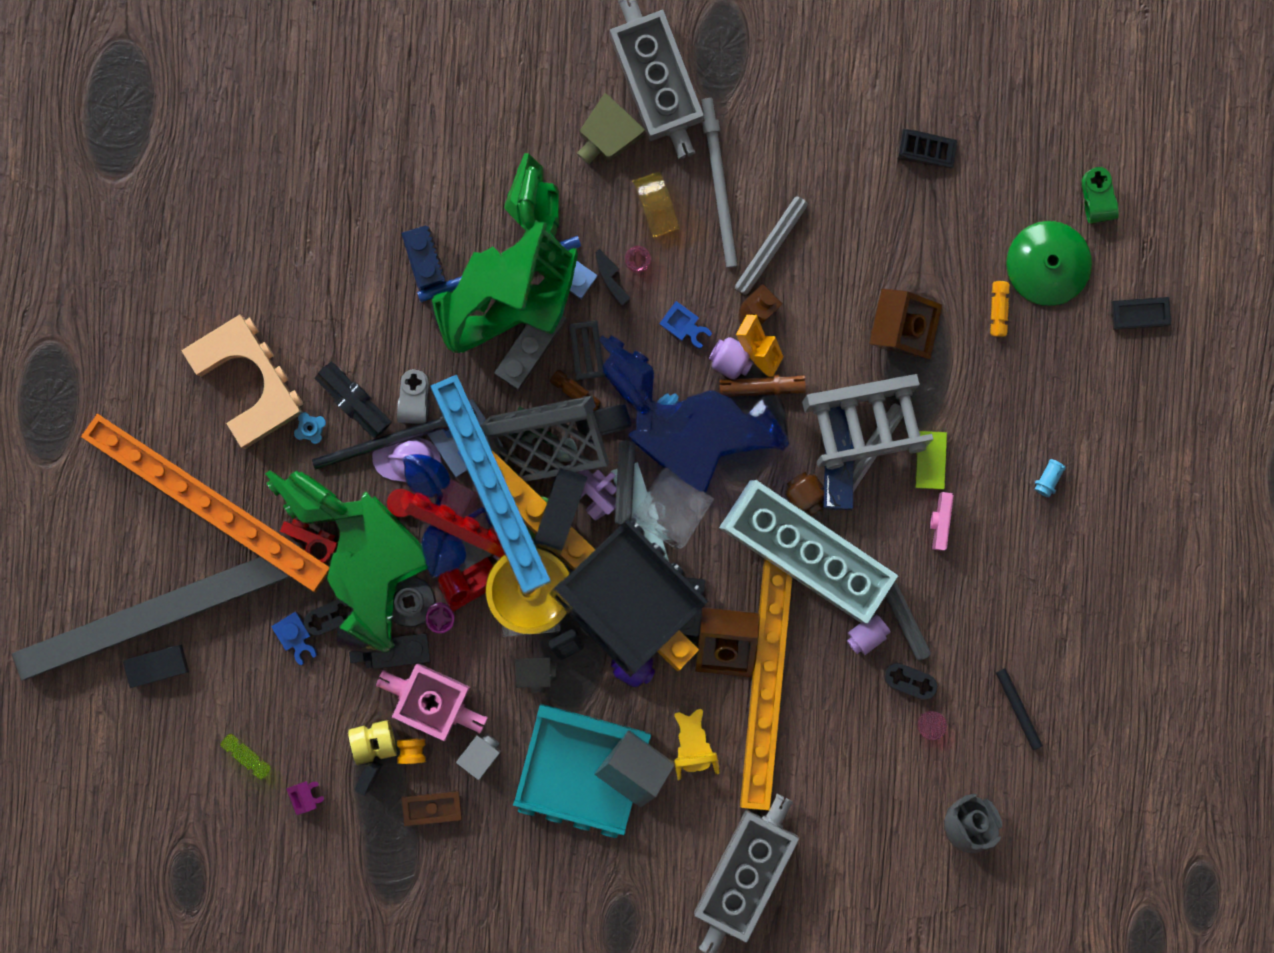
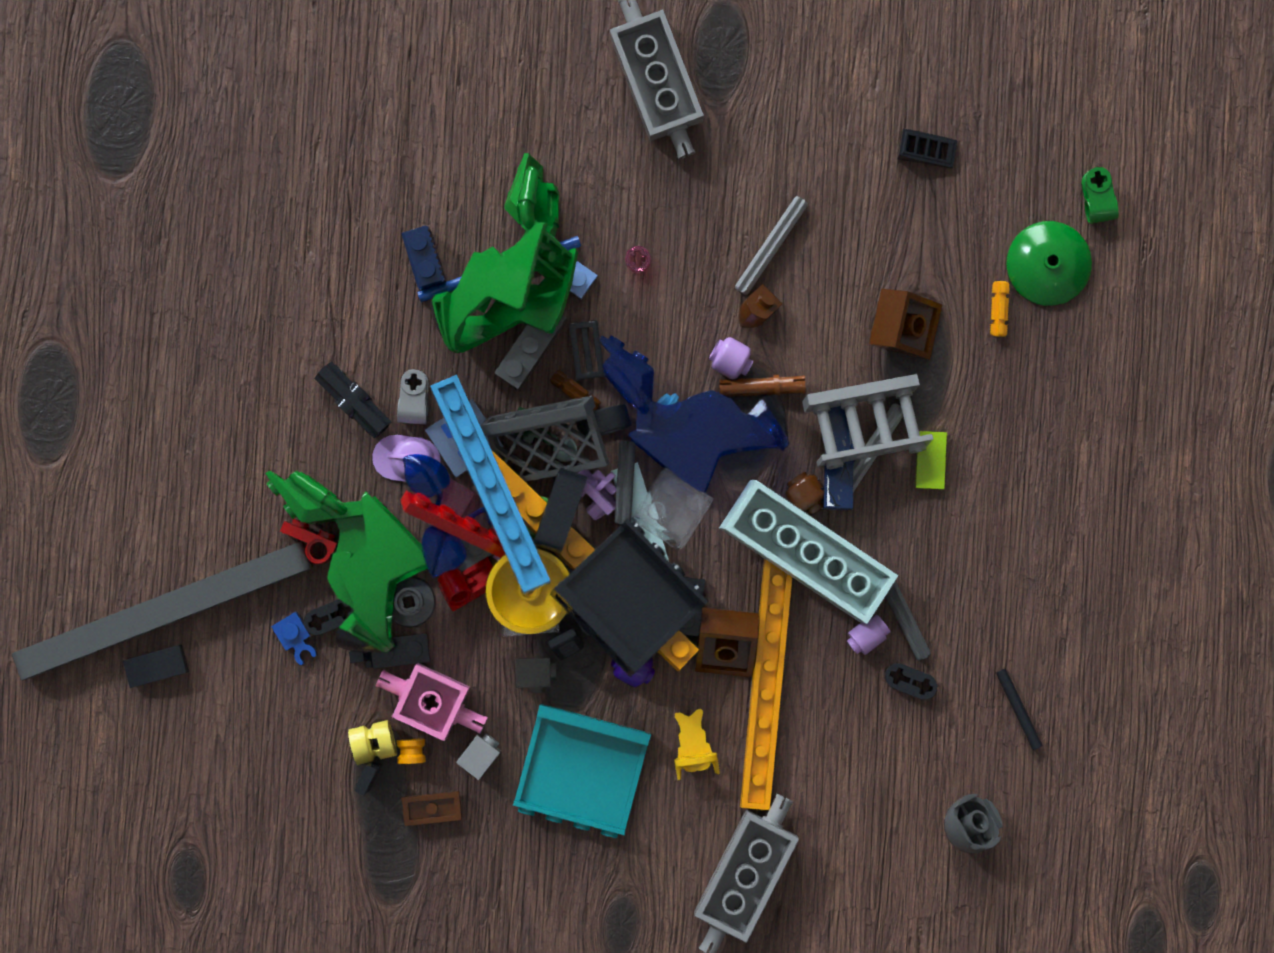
(206, 503): orange plate -> none
(245, 756): clear neon green axle -> none
(276, 404): light nougat arch -> none
(302, 798): magenta tile -> none
(317, 424): dark azure plate -> none
(382, 442): black bar -> none
(394, 503): red tile -> none
(439, 622): magenta wheel -> none
(608, 131): olive torso -> none
(608, 271): black slope -> none
(635, 769): dark grey slope -> none
(656, 204): clear yellow brick -> none
(681, 322): blue plate -> none
(711, 128): light grey bar -> none
(762, 349): light orange slope -> none
(932, 725): clear pink tile -> none
(941, 521): bright pink plate -> none
(1049, 478): medium azure pin -> none
(1141, 313): black tile -> none

